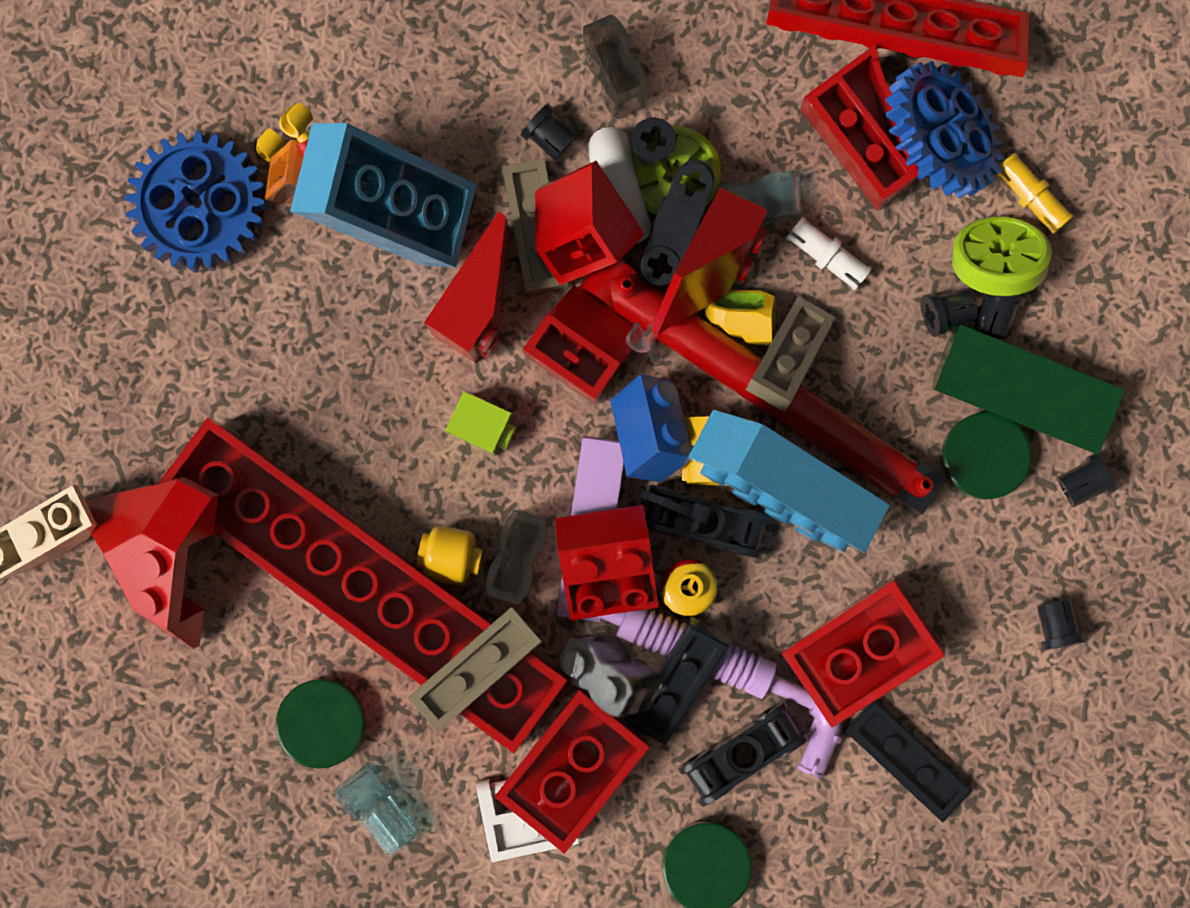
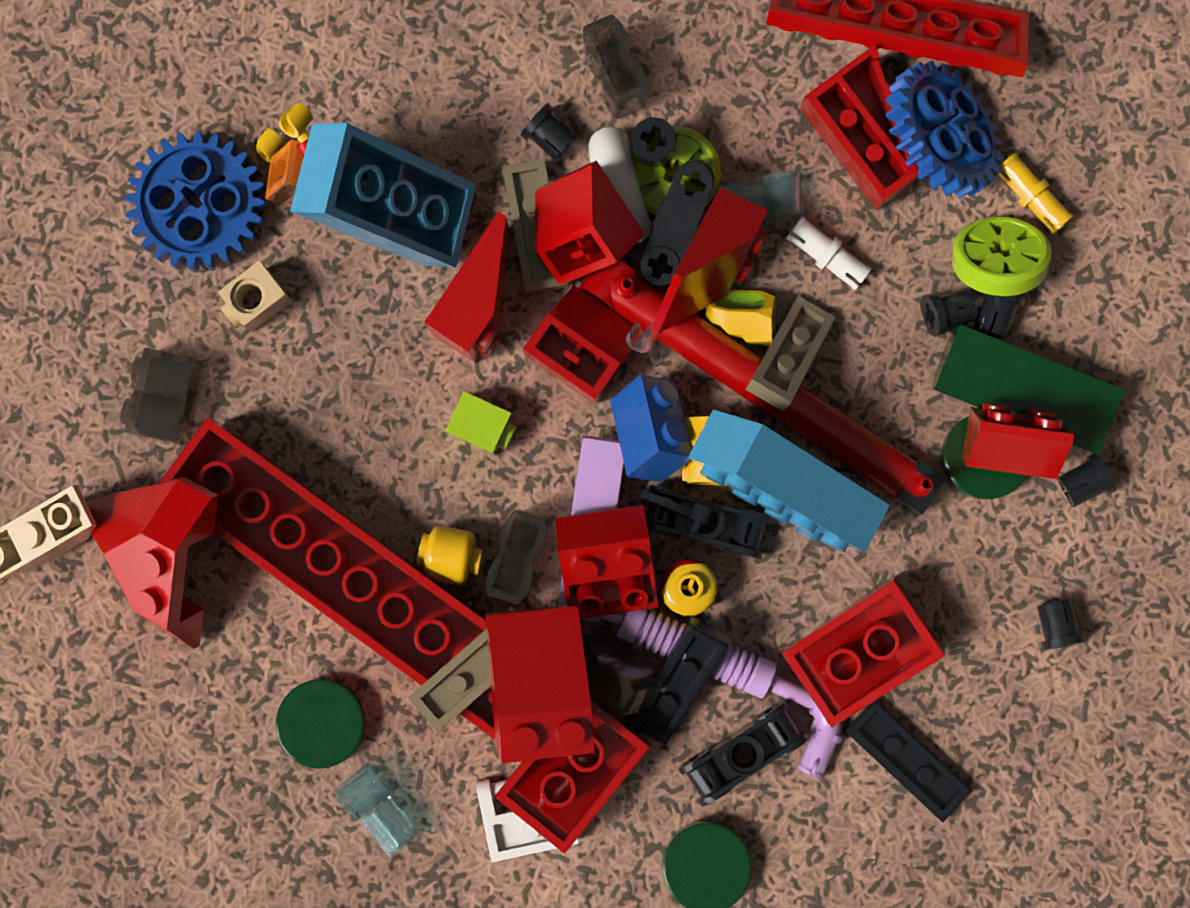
(162, 396): none -> clear smoke brick
(254, 278): none -> tan brick
(539, 684): none -> red slope
(1015, 441): none -> red slope

